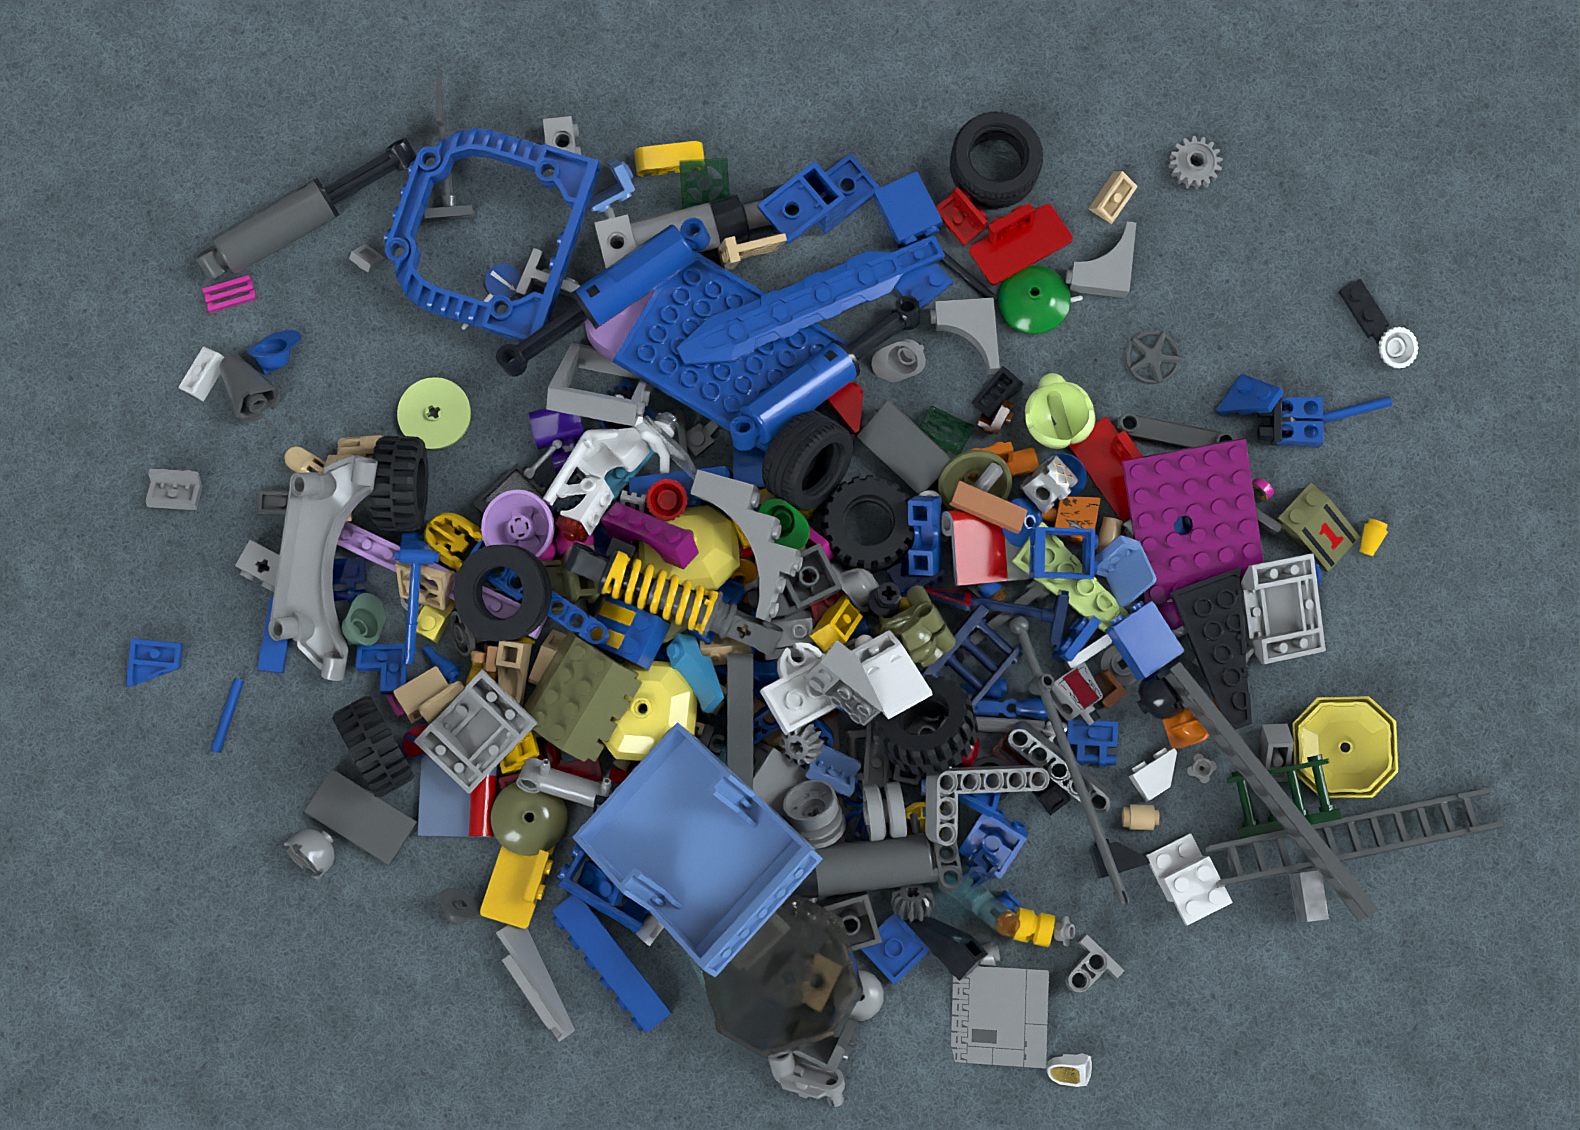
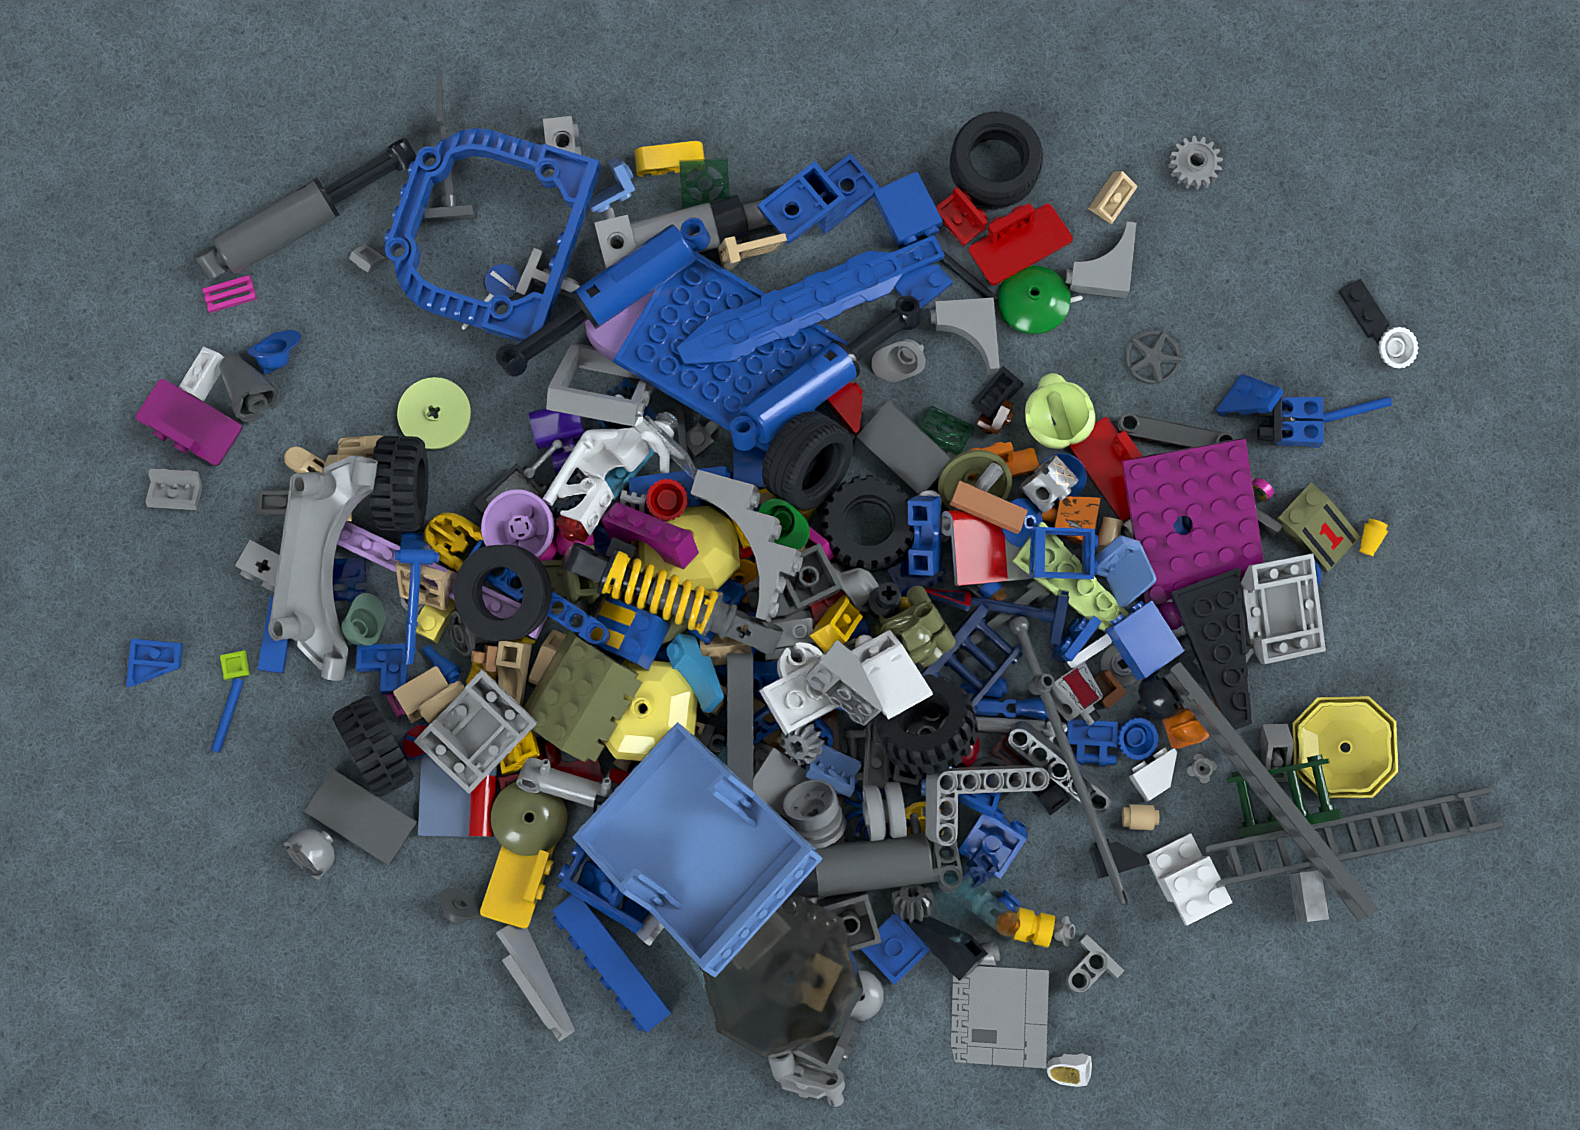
(188, 422): none -> magenta bracket
(234, 665): none -> lime tile
(1137, 733): none -> blue hat

